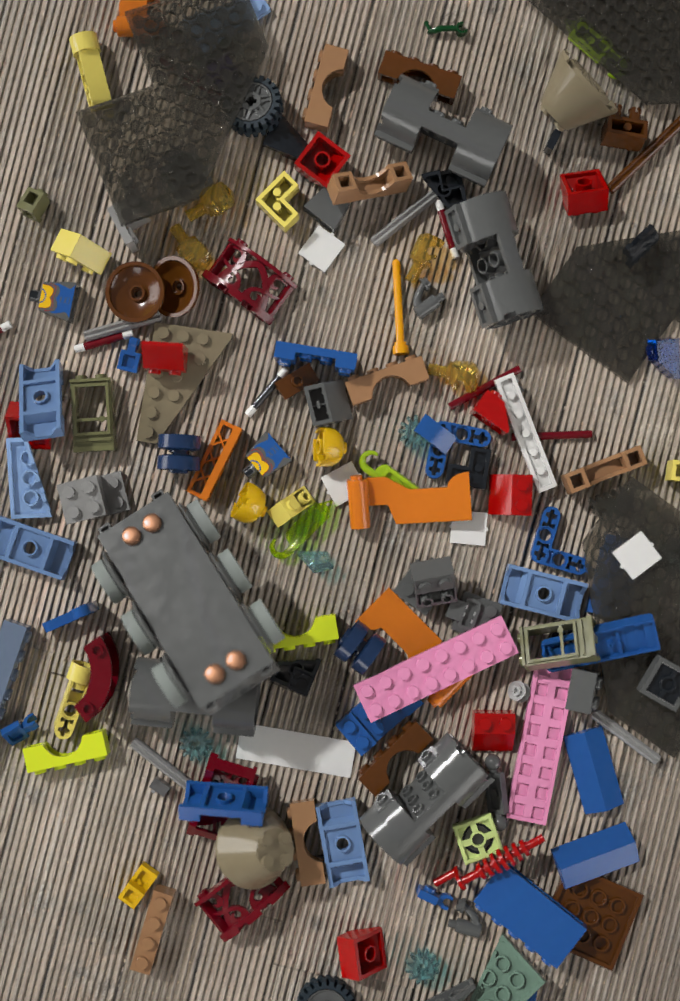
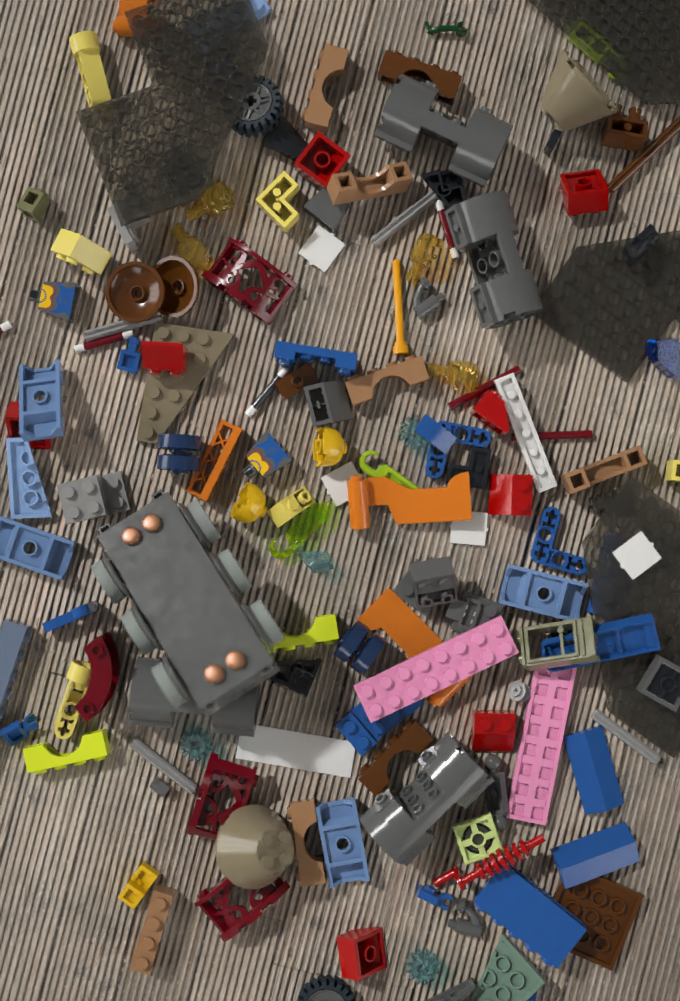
(99, 440): olive door -> none
(242, 802): blue piece -> none
(583, 690): dark grey slope -> none

